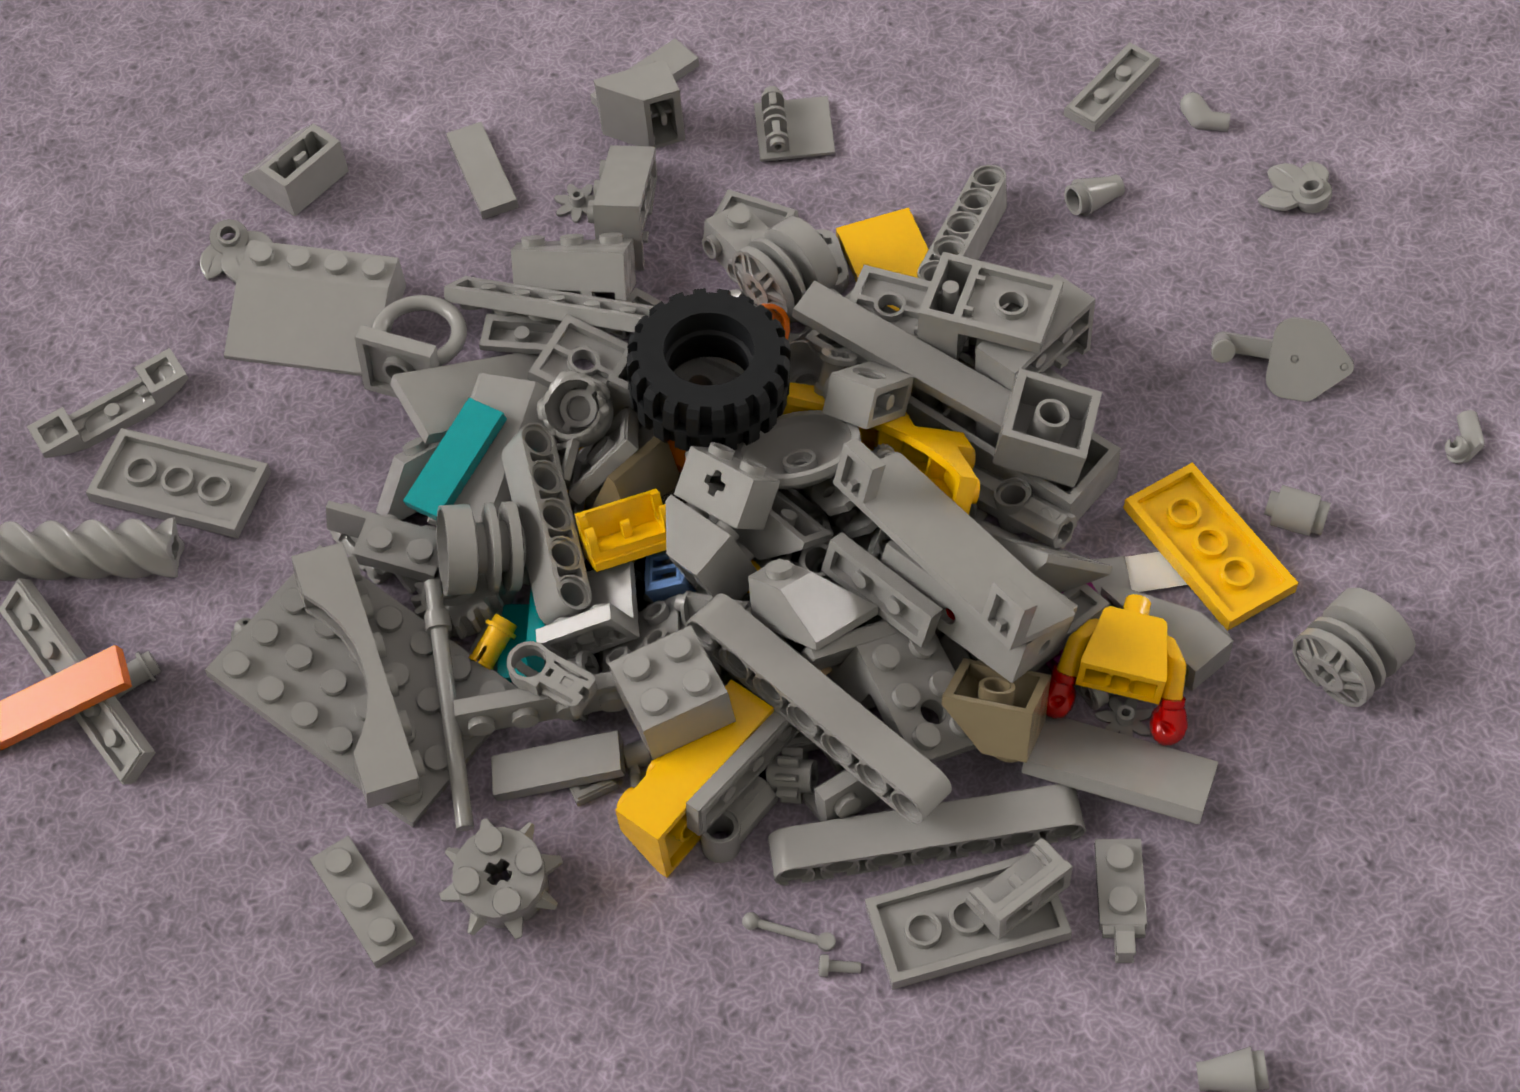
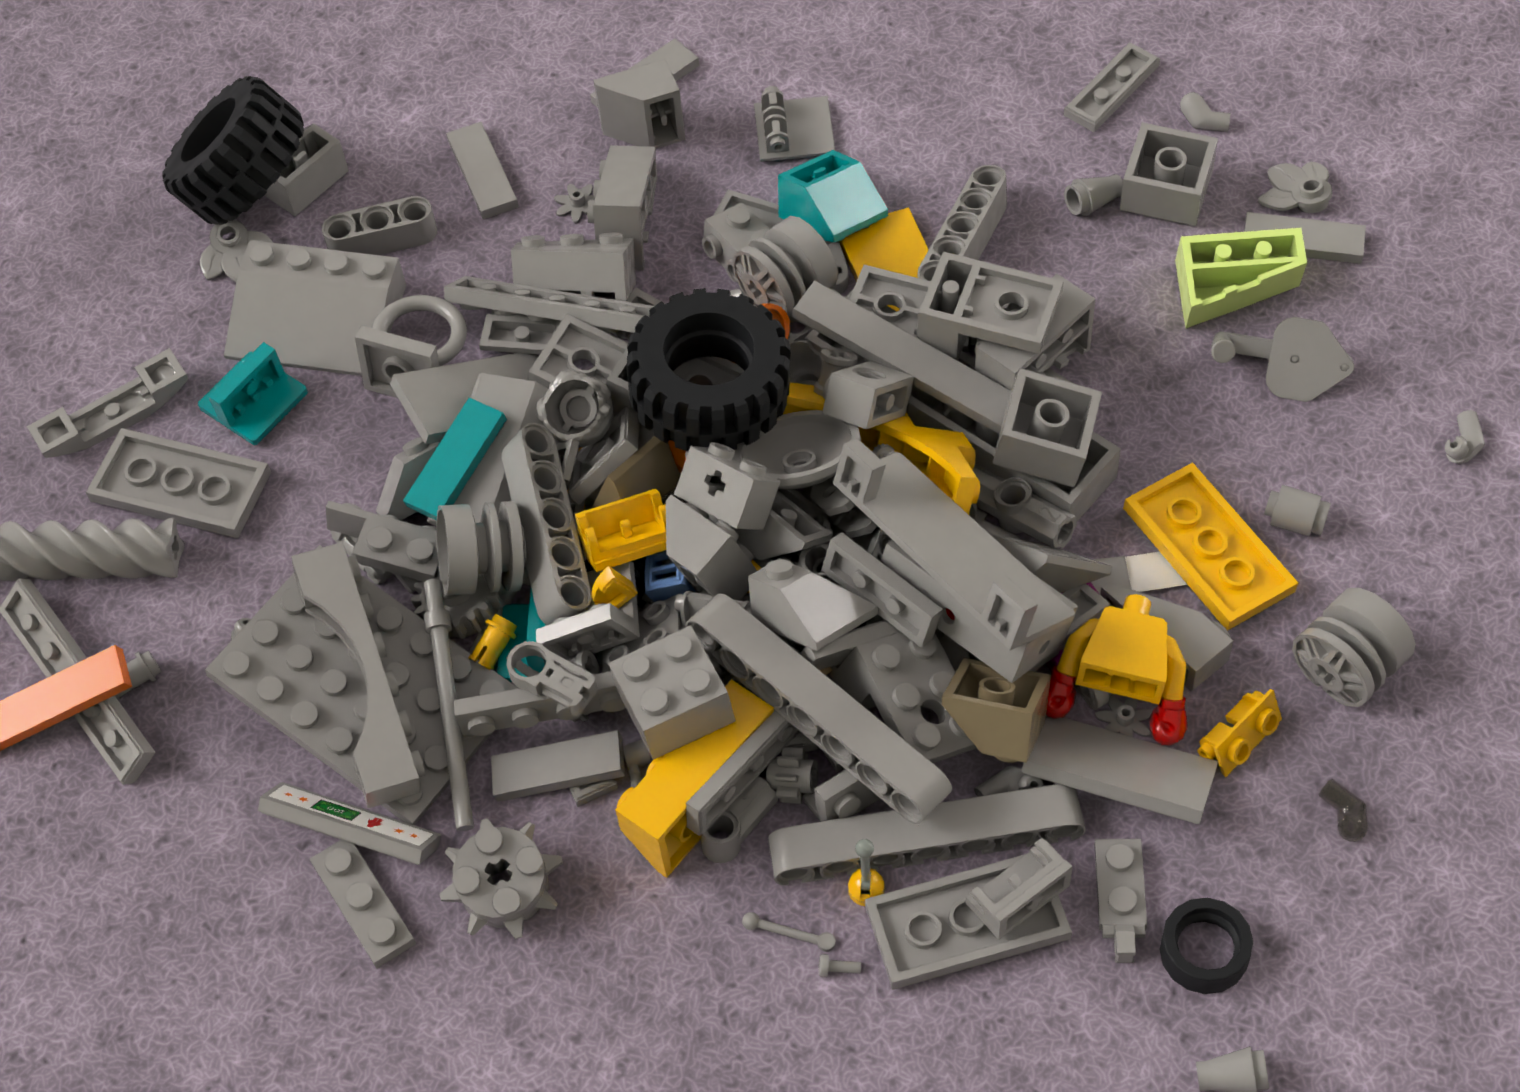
(233, 150): none -> black tyre
(253, 395): none -> teal bracket
(349, 823): none -> light grey tile
(382, 227): none -> light grey beam
(612, 588): none -> yellow tile
(831, 196): none -> teal slope
(865, 877): none -> hinge
(1006, 781): none -> light grey arm
(1168, 174): none -> light grey brick
(1196, 978): none -> black tyre
(1236, 270): none -> yellowish green wedge
(1252, 719): none -> yellow hinge
(1321, 238): none -> light grey tile
(1351, 810): none -> clear smoke arm

